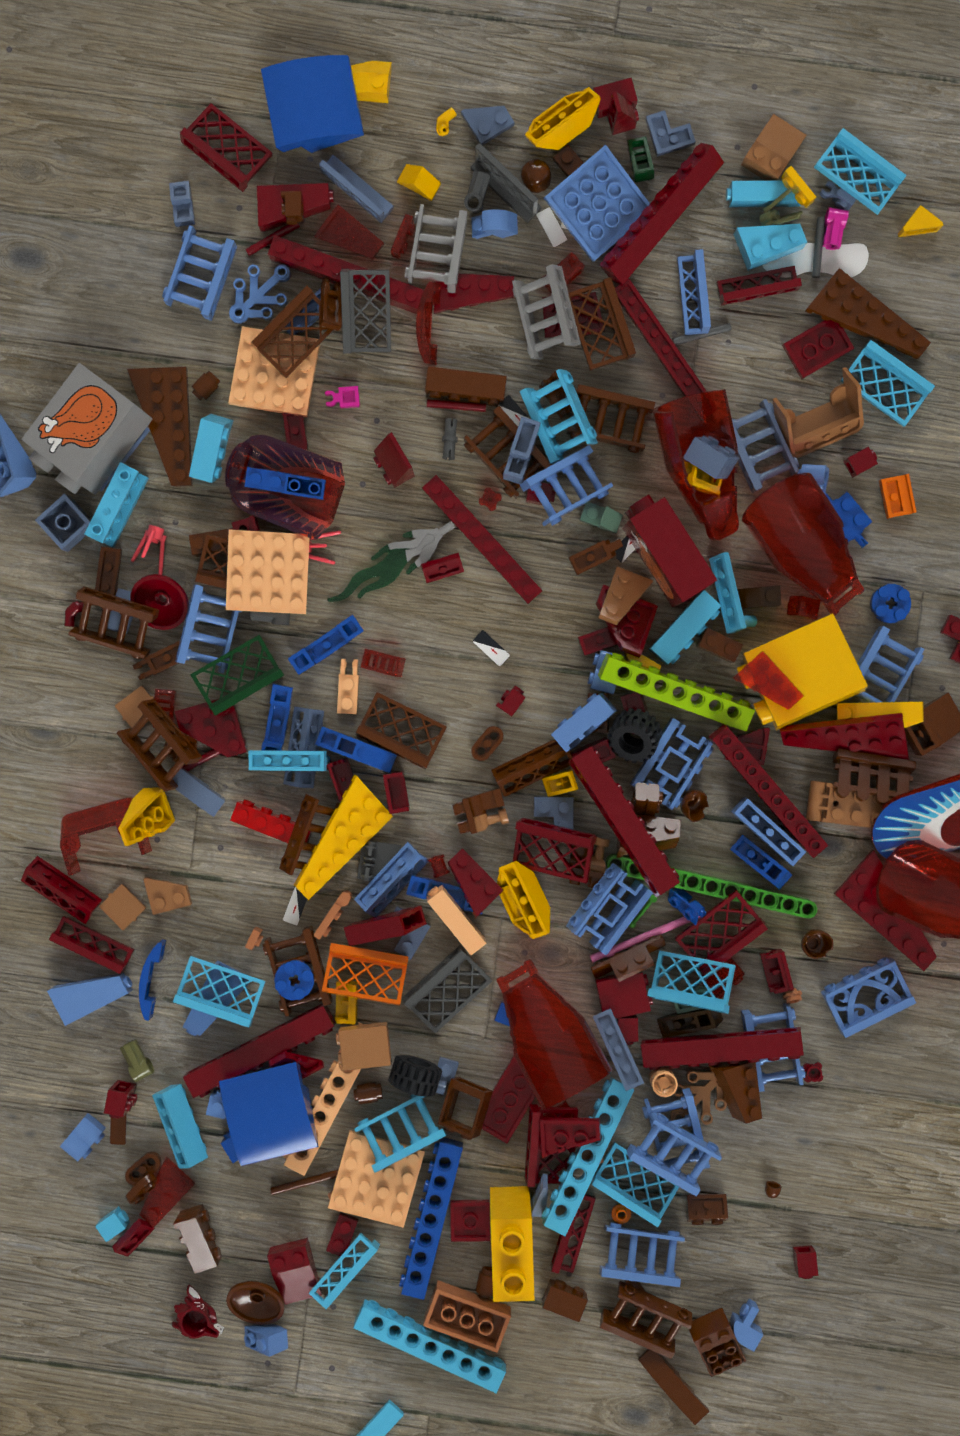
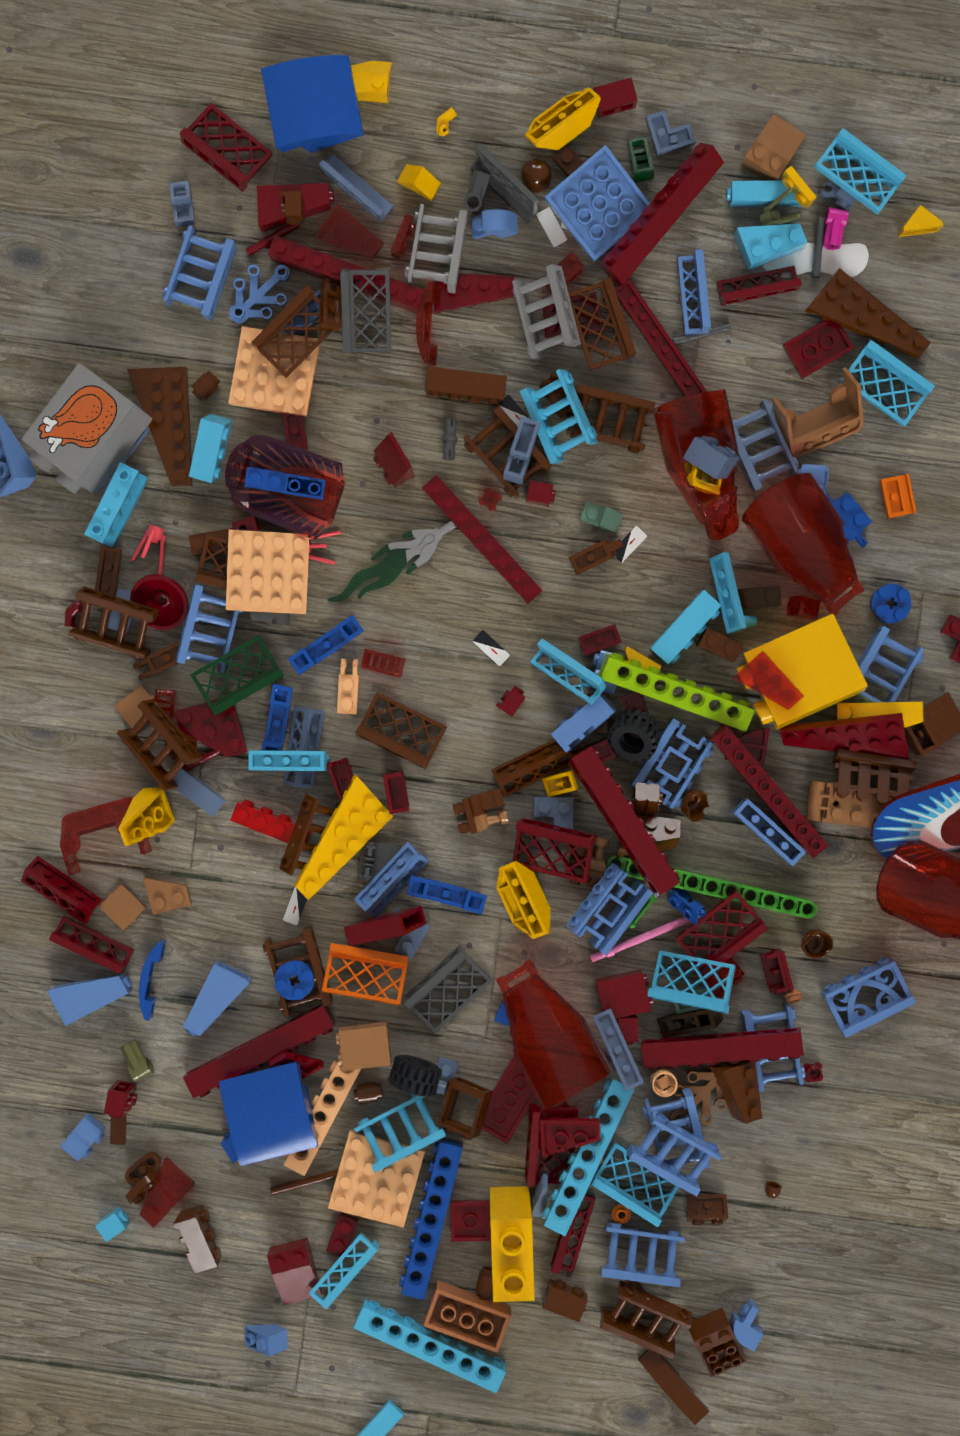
(64, 522): sand blue brick -> none
(132, 1237): dark red plate -> none
(180, 1126): medium azure brick -> none
(196, 1317): dark red piece -> none
(213, 1008): medium azure fence -> none
(215, 1105): medium blue brick -> none
(255, 938): nougat plate -> none
(255, 1302): reddish brown dish -> none
(334, 913): nougat hinge -> none
(346, 1006): yellow hinge -> none
(347, 397): dark pink plate -> none
(356, 749): blue slope -> none
(438, 865): clear red bush -> none
(442, 567): dark red plate -> none
(456, 405): dark red bar -> none
(456, 919): light nougat brick -> none
(476, 884): dark red wing -> none
(487, 122): sand blue wing -> none
(487, 743): reddish brown plate -> none
(550, 475): medium blue fence -> none
(572, 666): none -> medium azure fence
(621, 114): dark red slope -> none
(622, 594): medium nougat wing -> none
(630, 961): reddish brown bracket -> none
(634, 626): dark red plate -> none
(667, 550): dark red brick -> none
(761, 862): blue slope -> none
(805, 1261): dark red brick -> none
(860, 895): dark red wing -> none
(861, 461): dark red brick -> none

